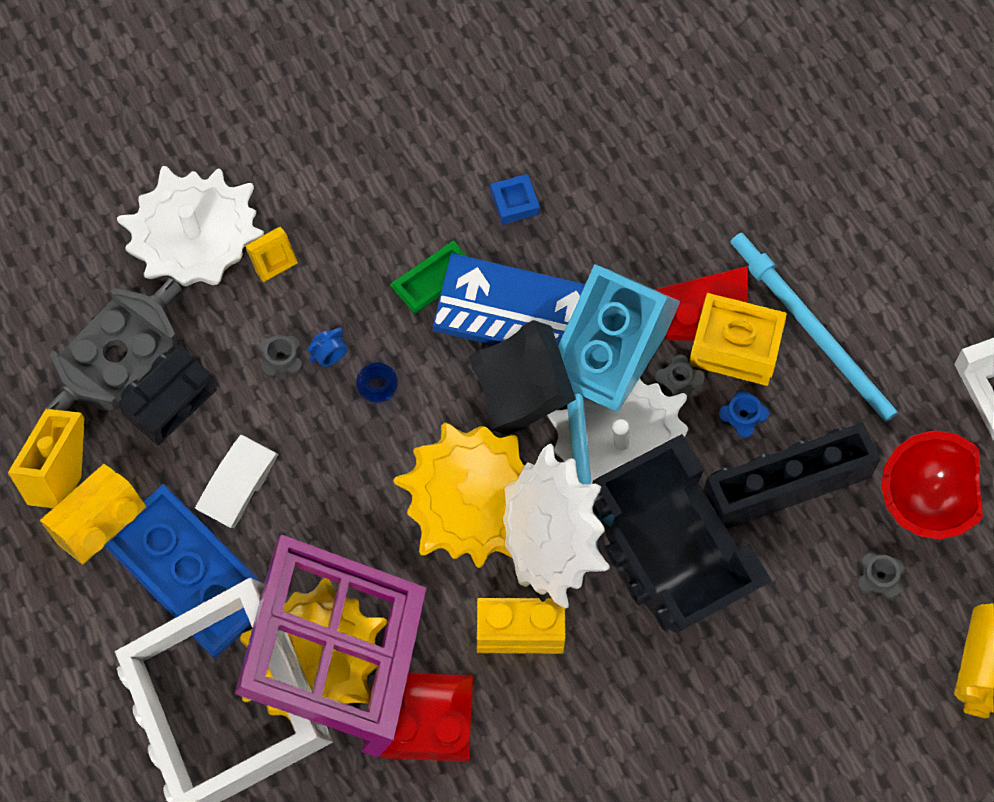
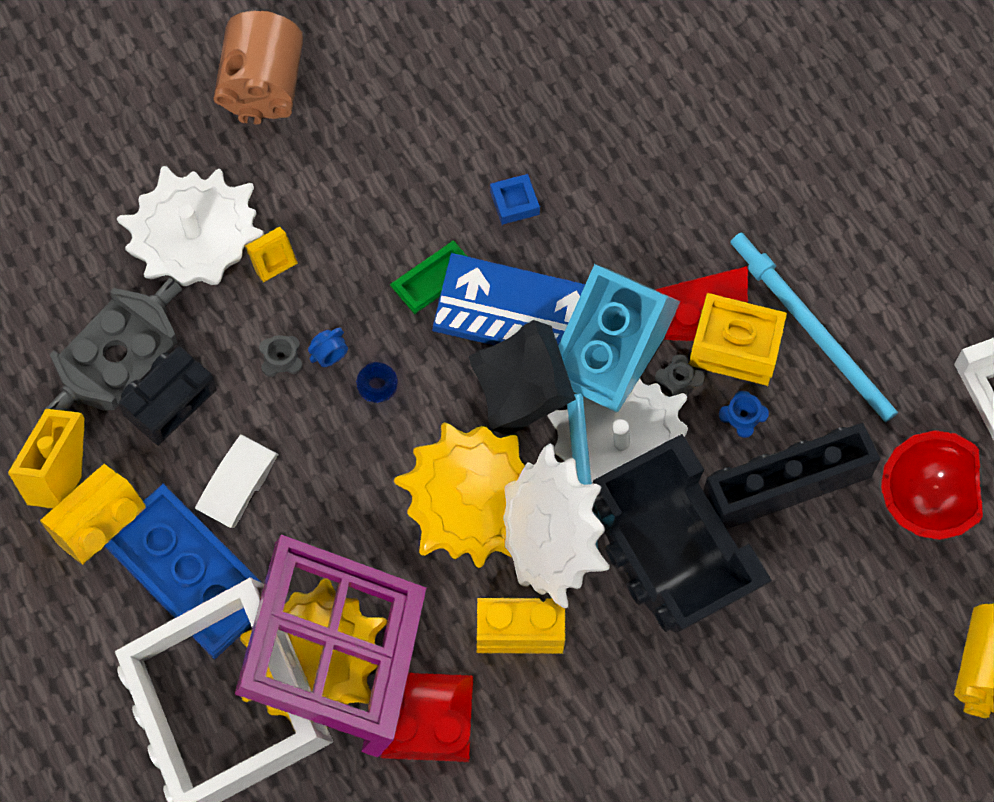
(259, 66): none -> nougat cylinder
(889, 566): dark grey plate -> none

